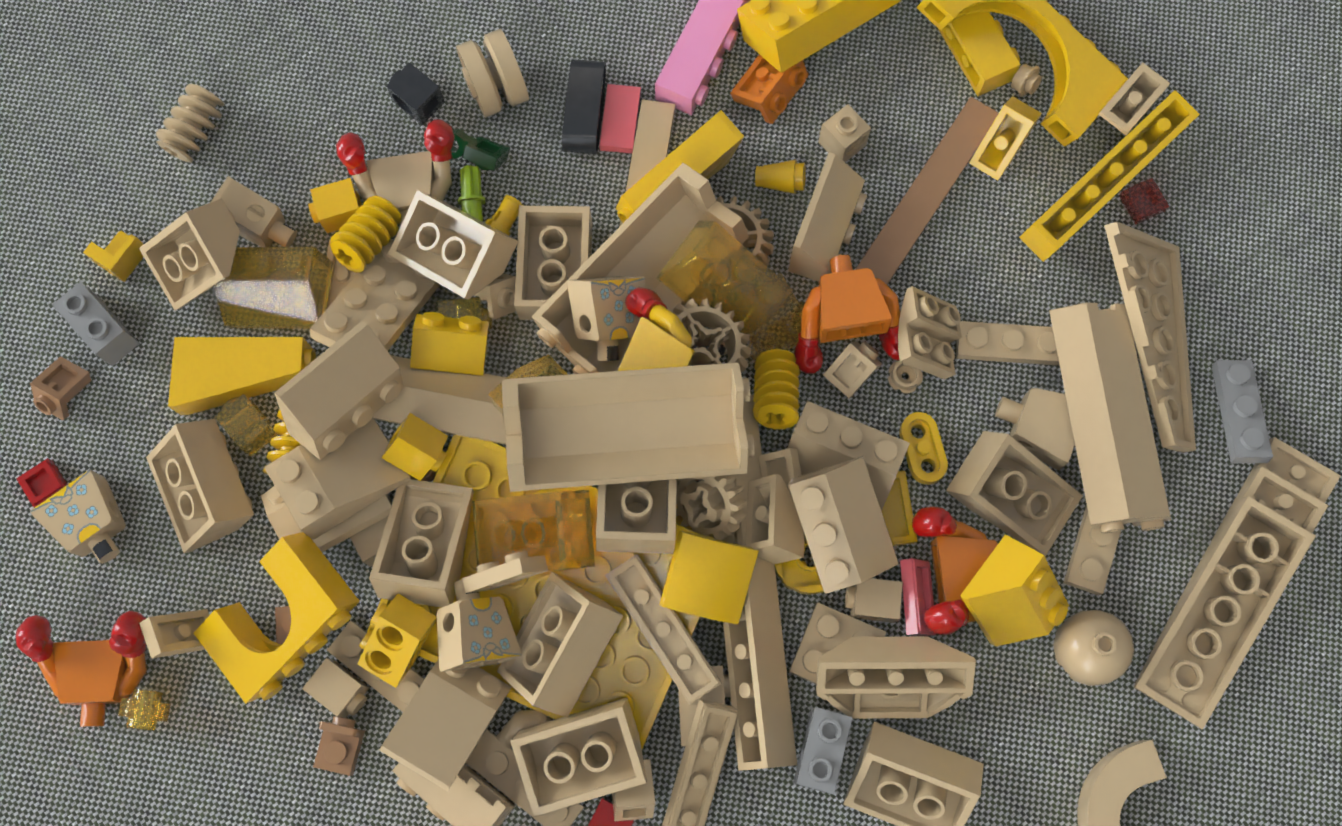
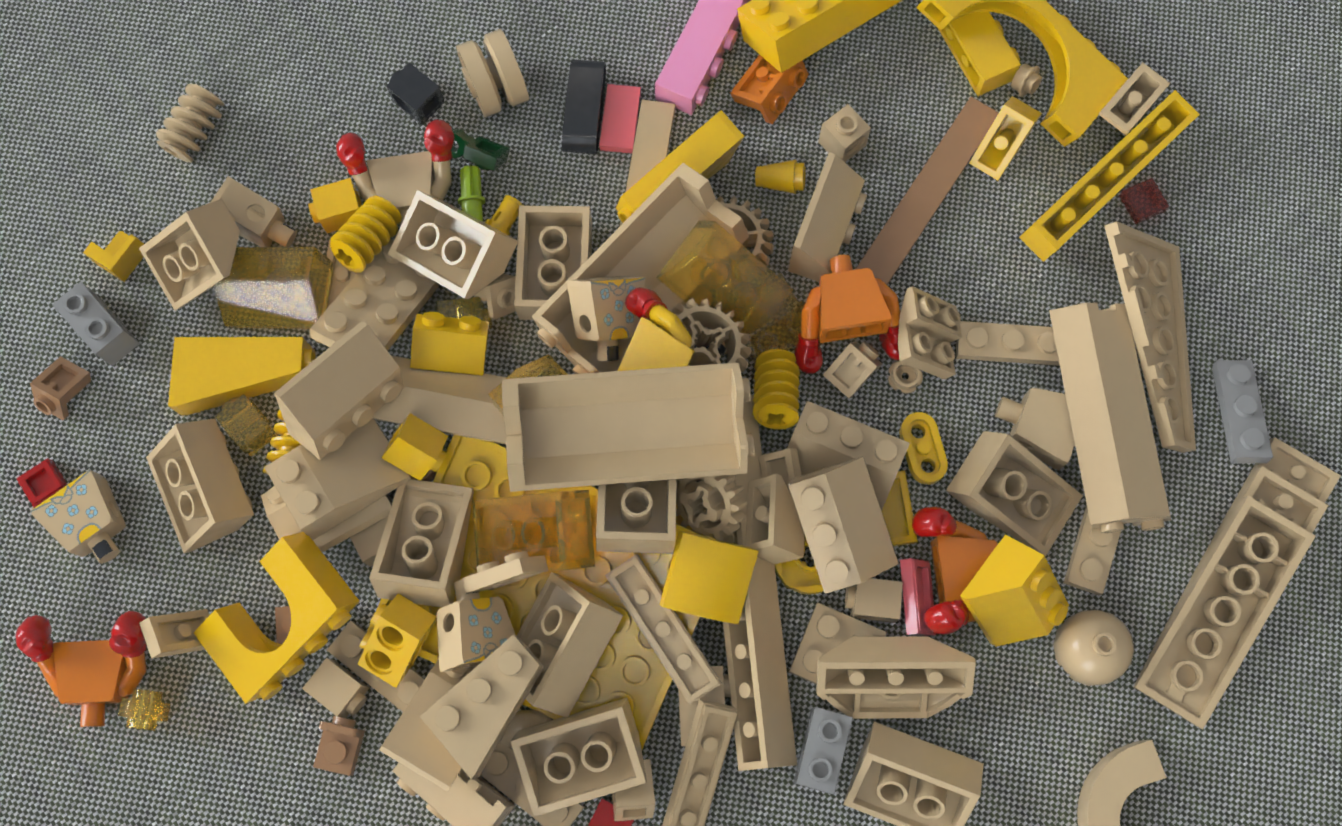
(482, 705): none -> tan wedge

